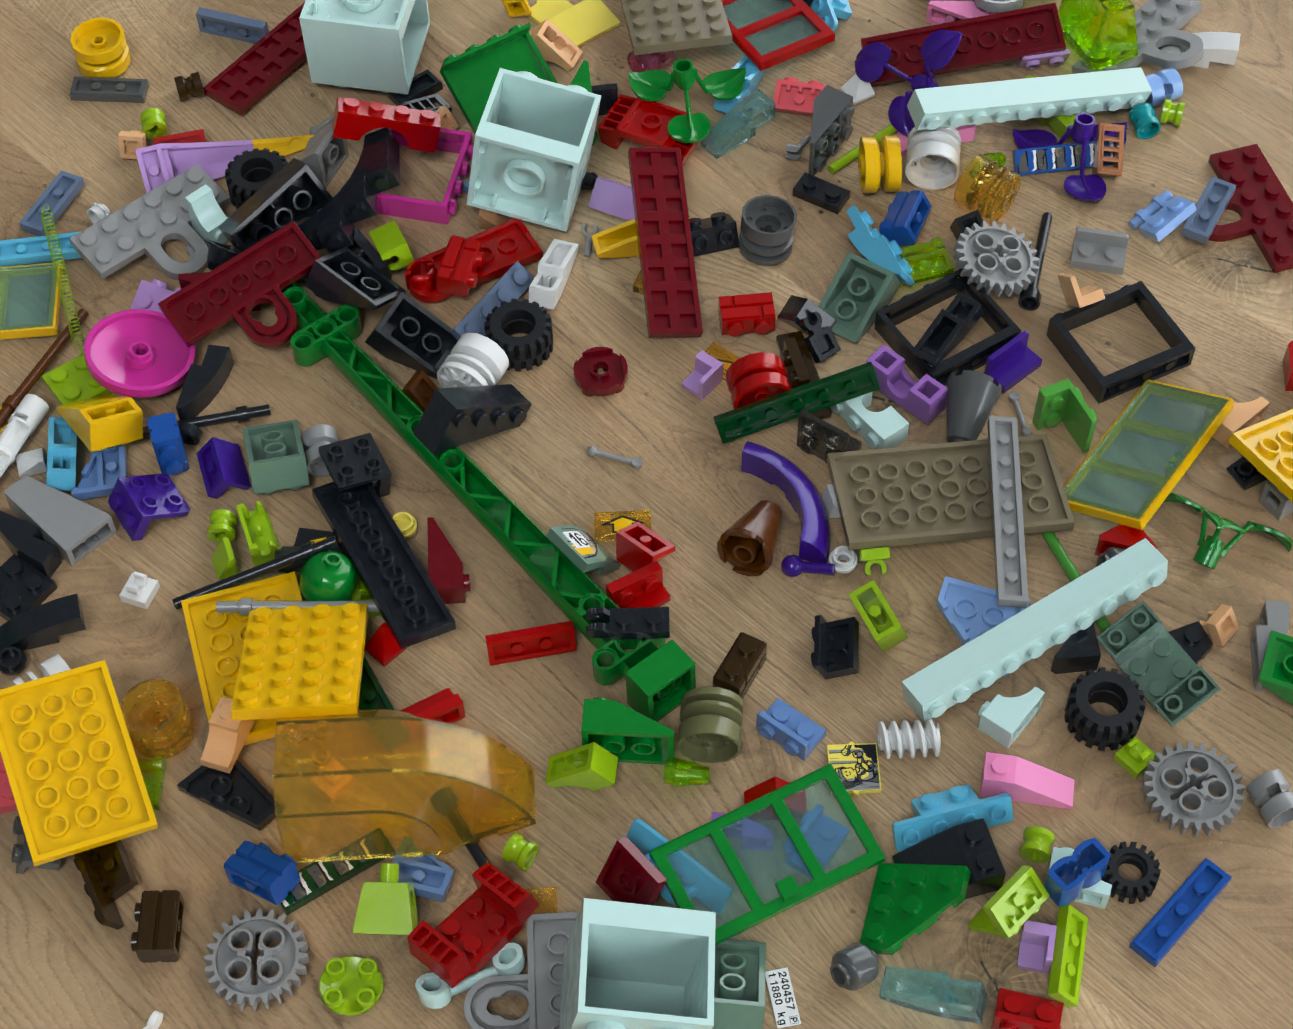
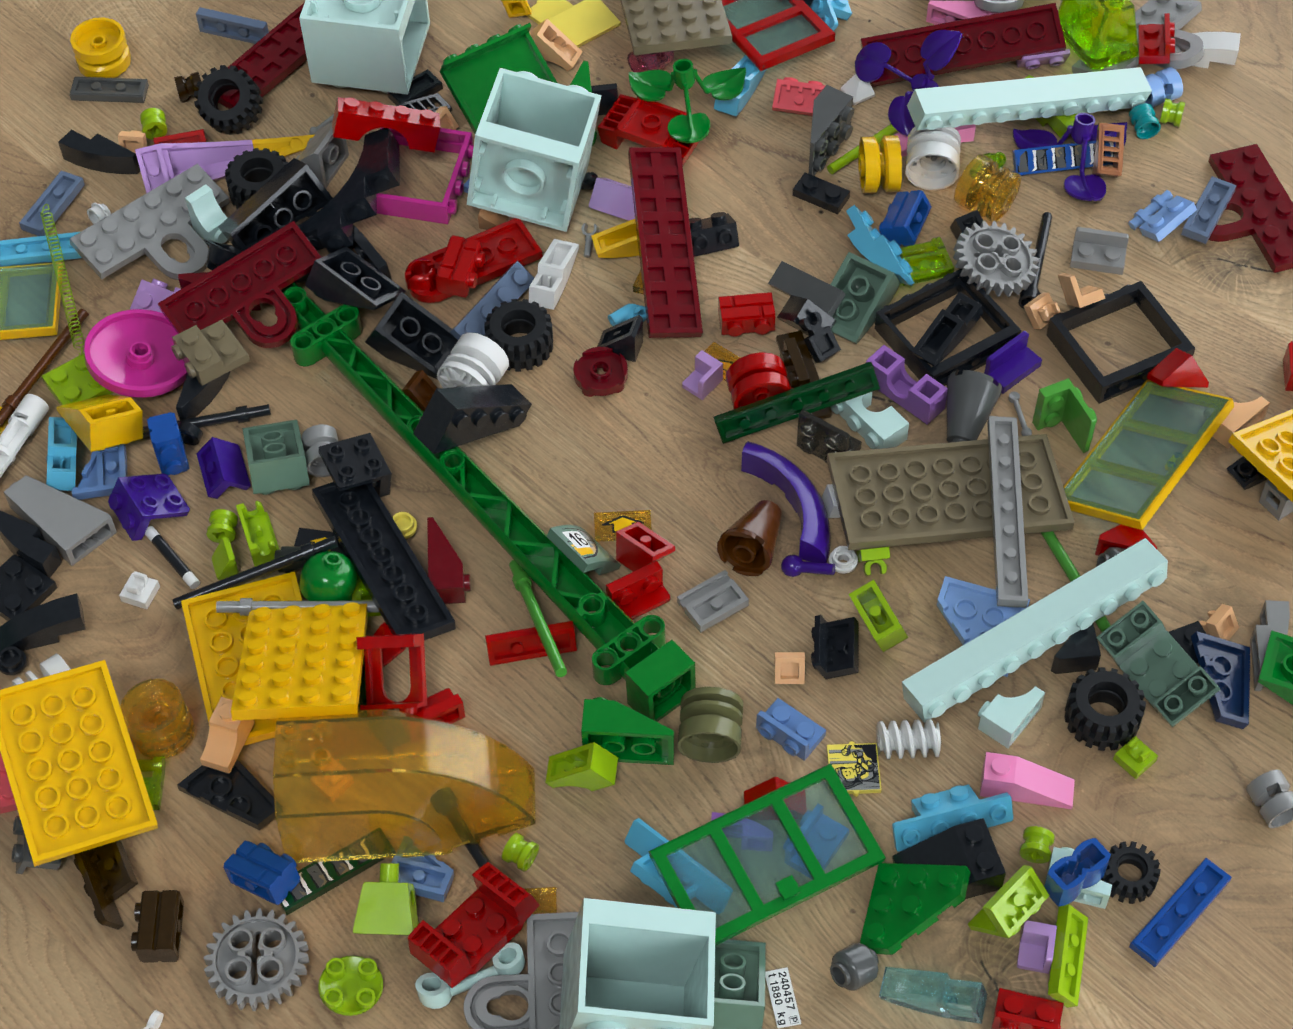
(31, 462): white slope -> none
(98, 154): none -> black slope
(173, 559): none -> black bar
(209, 351): none -> dark tan plate
(218, 83): none -> black tyre
(375, 691): none -> red panel
(391, 243): lime hinge -> none
(523, 584): none -> bright green bar
(624, 338): none -> black slope
(627, 312): none -> medium azure arm
(629, 623): black hinge -> none
(630, 875): dark red plate -> none
(635, 462): light grey hinge -> none
(685, 773): clear neon green cone -> none
(713, 601): none -> light grey plate
(739, 124): clear light blue slope -> none
(741, 664): dark brown brick -> none
(767, 230): dark grey wheel -> none
(789, 668): none -> light nougat tile
(794, 151): light grey hand -> none
(801, 284): none -> dark grey tile
(1041, 310): none -> light nougat tile
(1156, 42): none -> red bracket
(1177, 767): light grey gear -> none
(1178, 370): none -> red slope
(1211, 548): green plant -> none
(1230, 669): none -> dark blue wing

